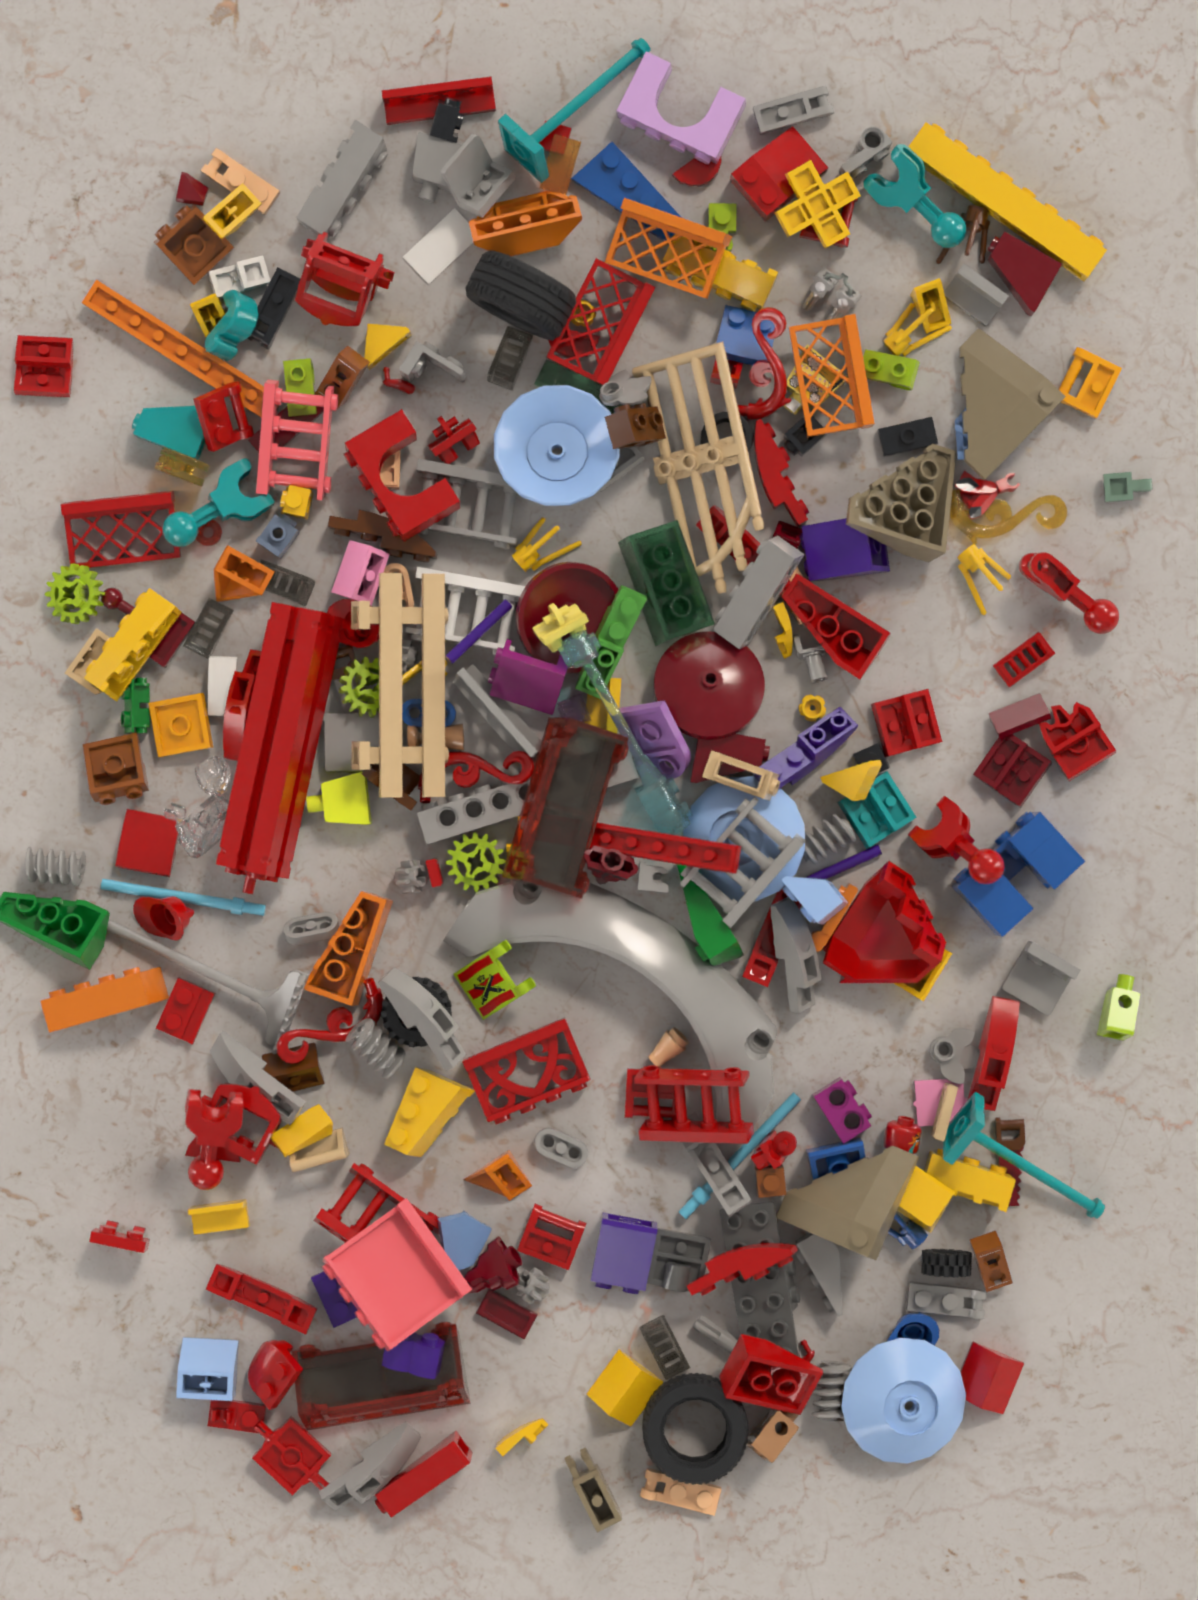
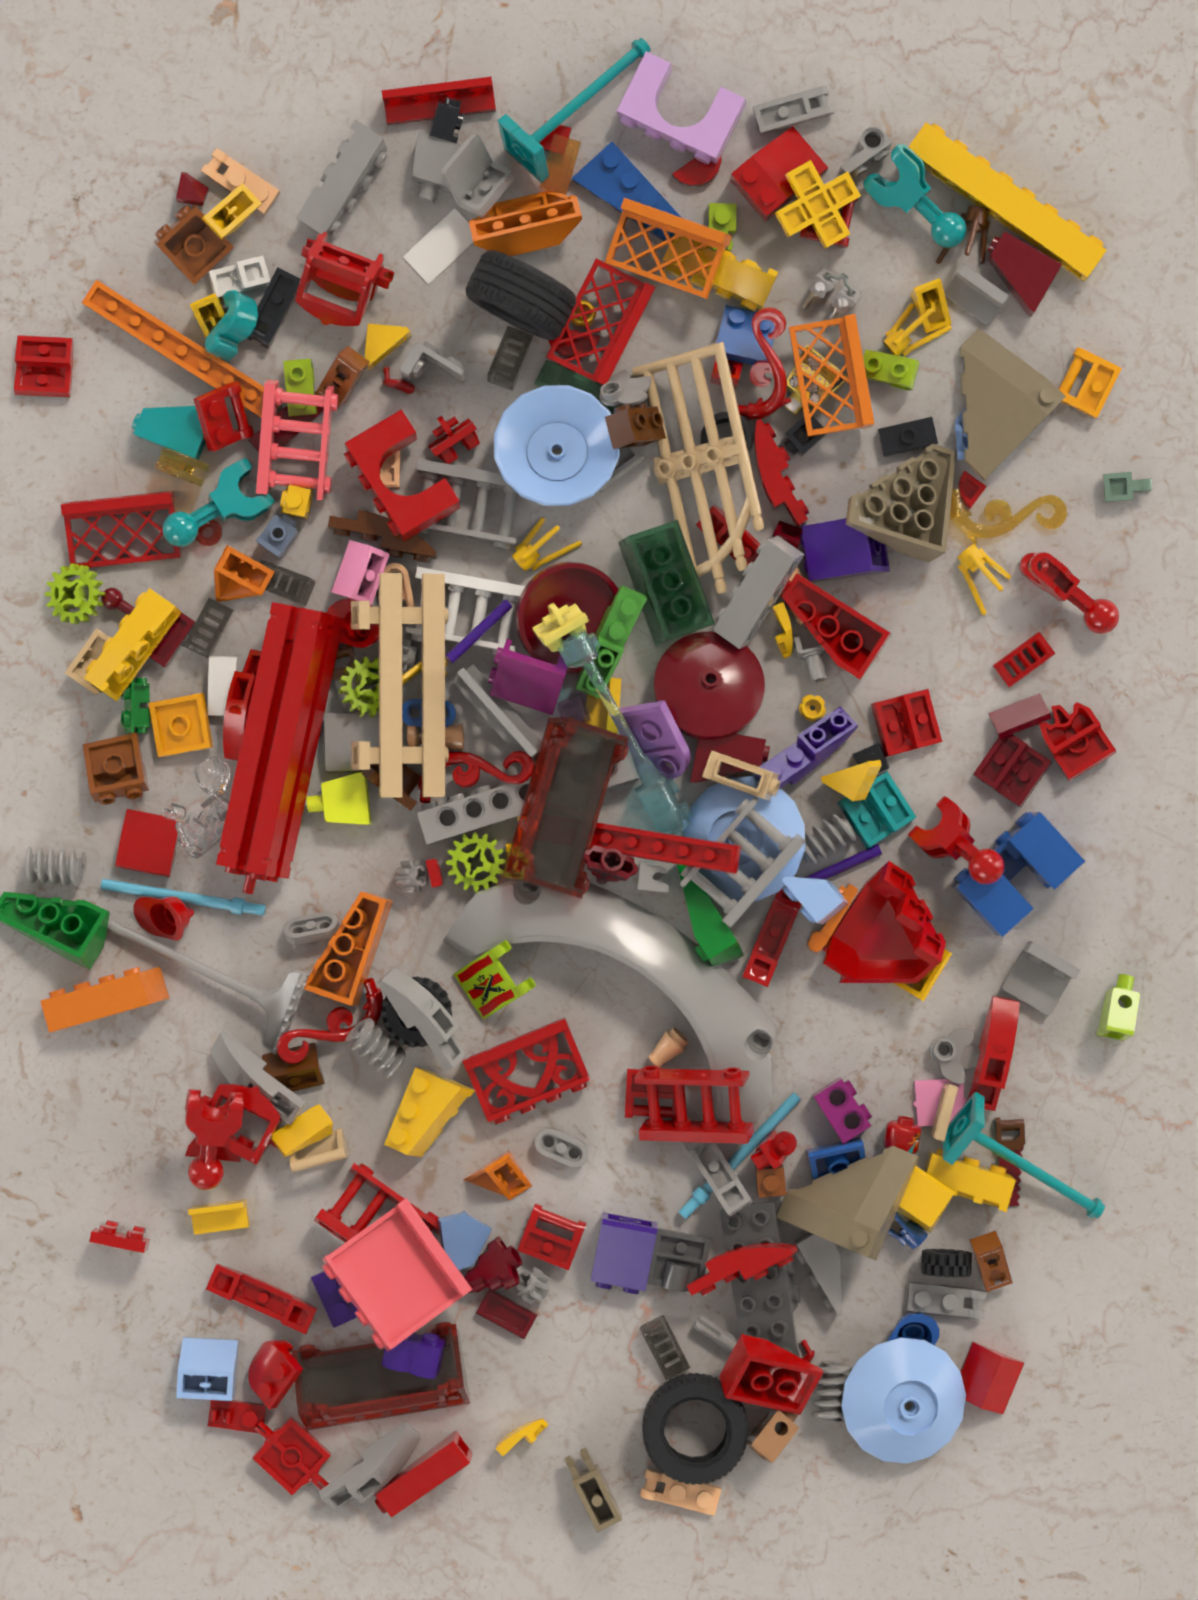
(185, 1010): red plate -> none
(624, 1388): yellow slope -> none
(796, 947): light grey slope -> none
(988, 491): piece -> none

